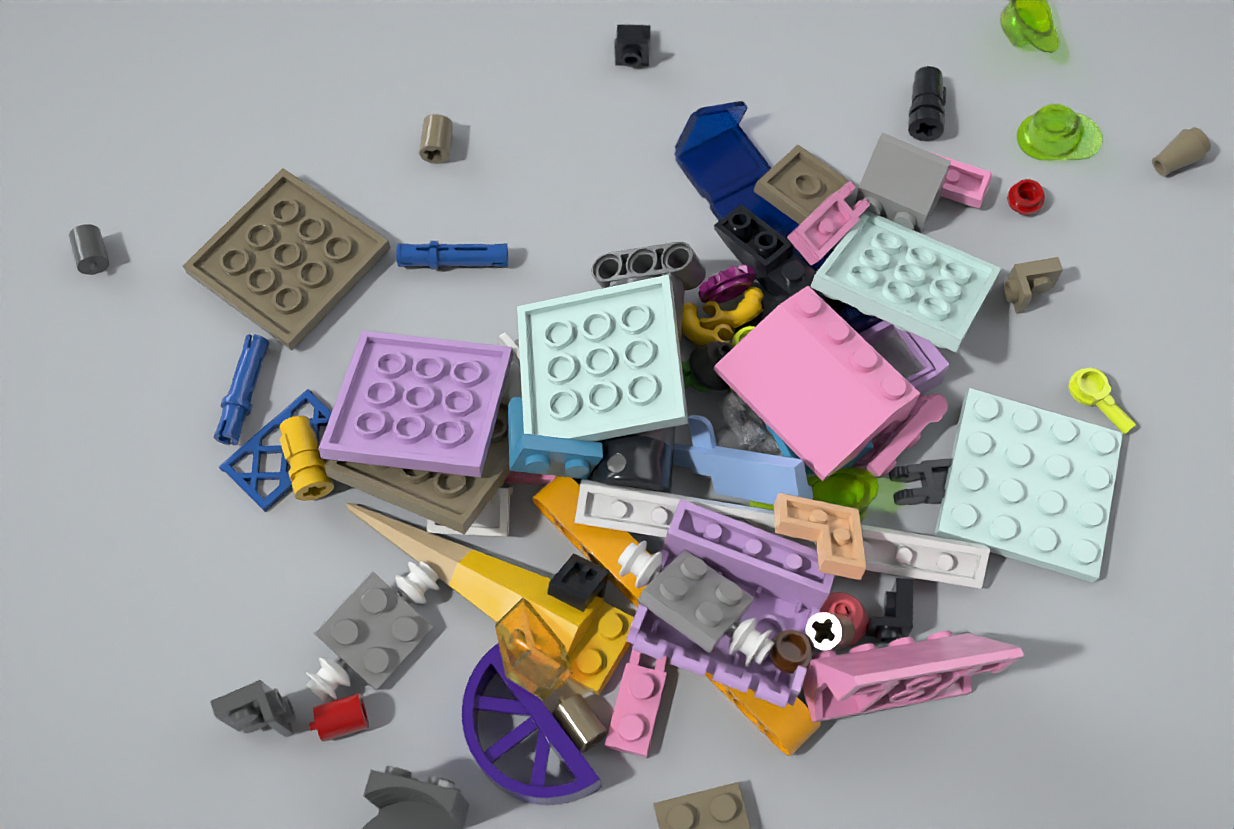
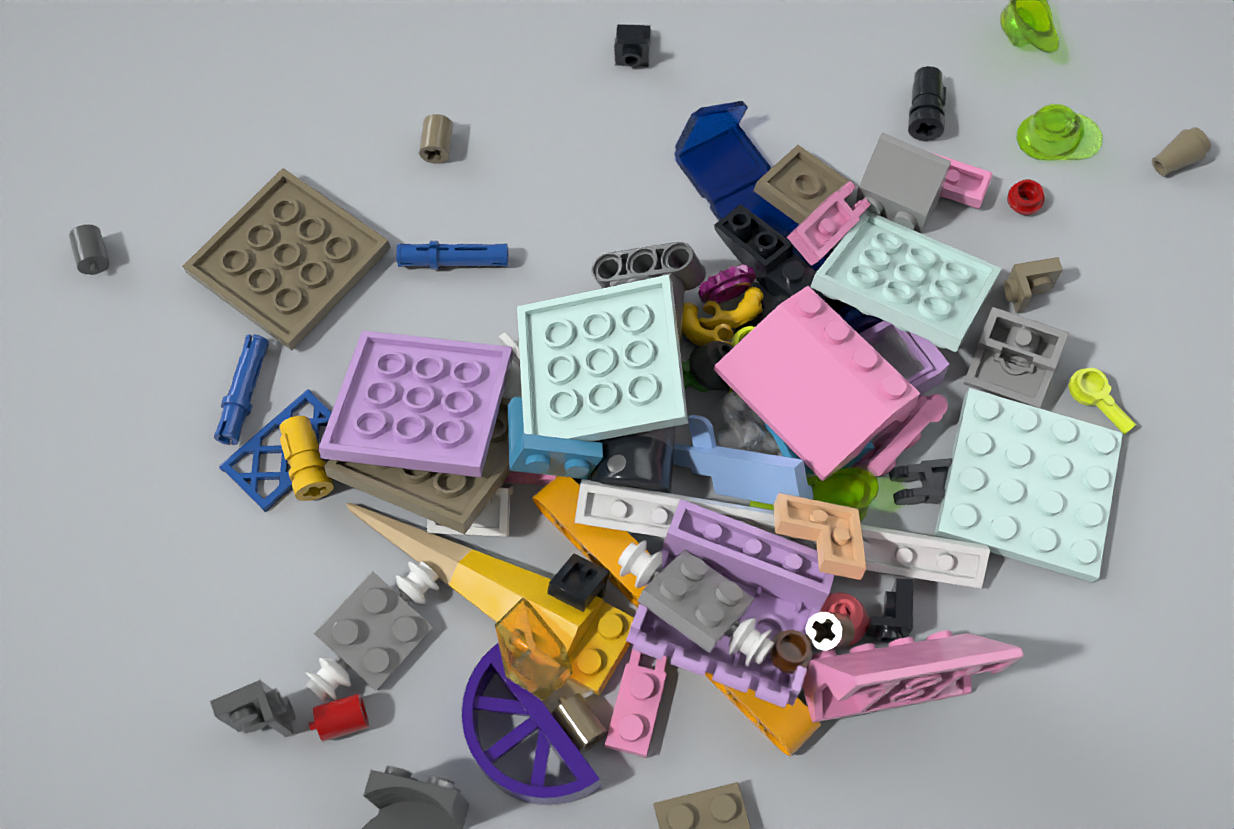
(1016, 358): none -> light grey brick

